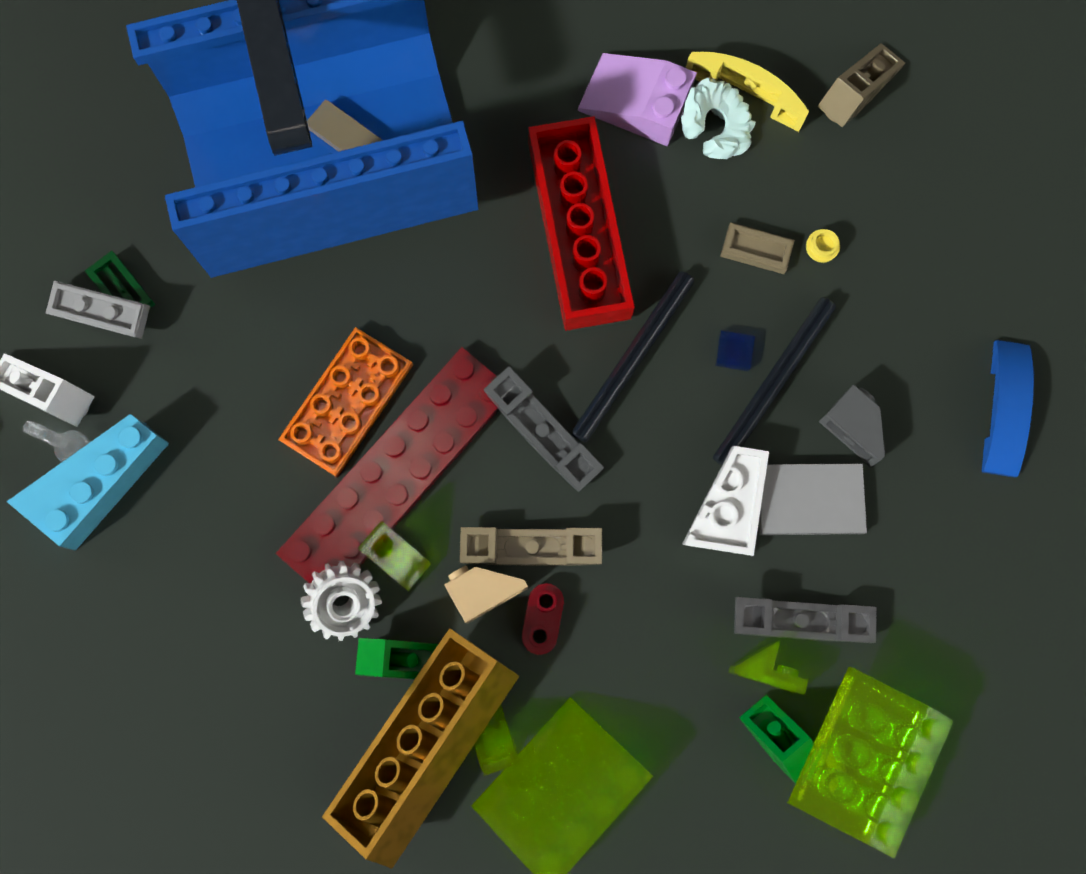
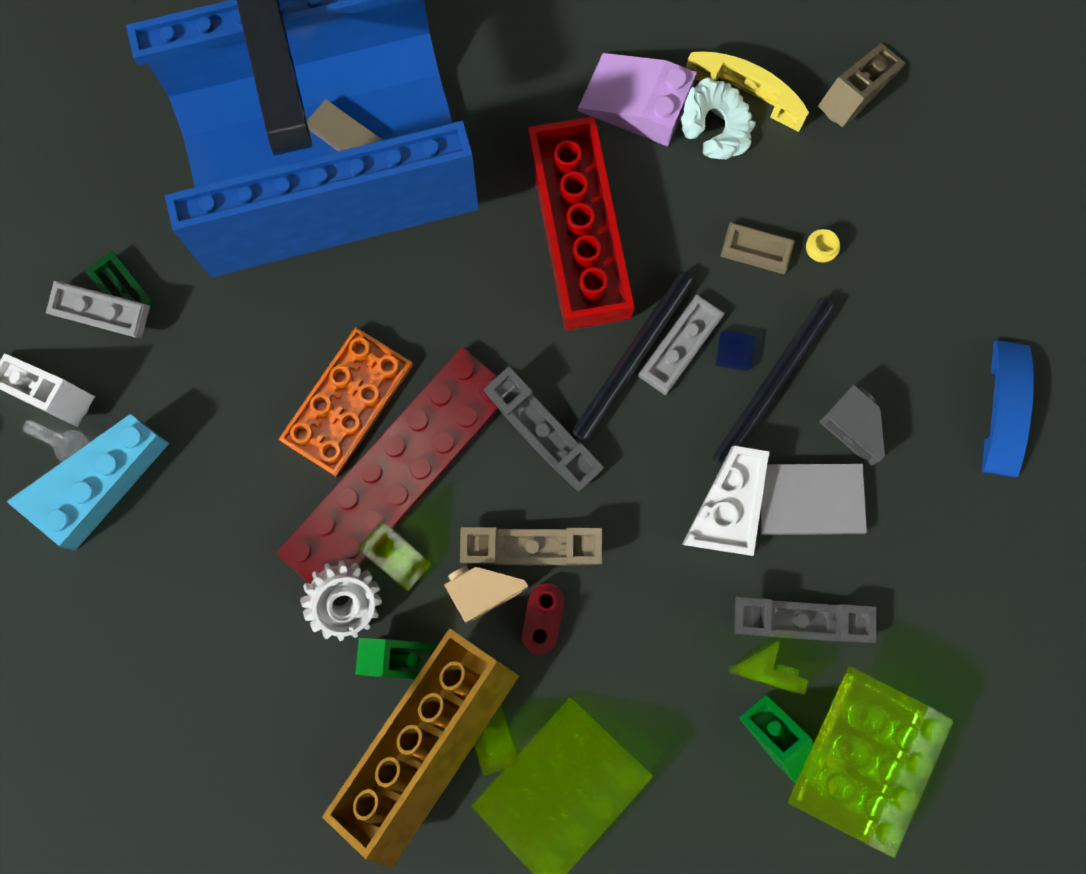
(681, 344): none -> light grey tile

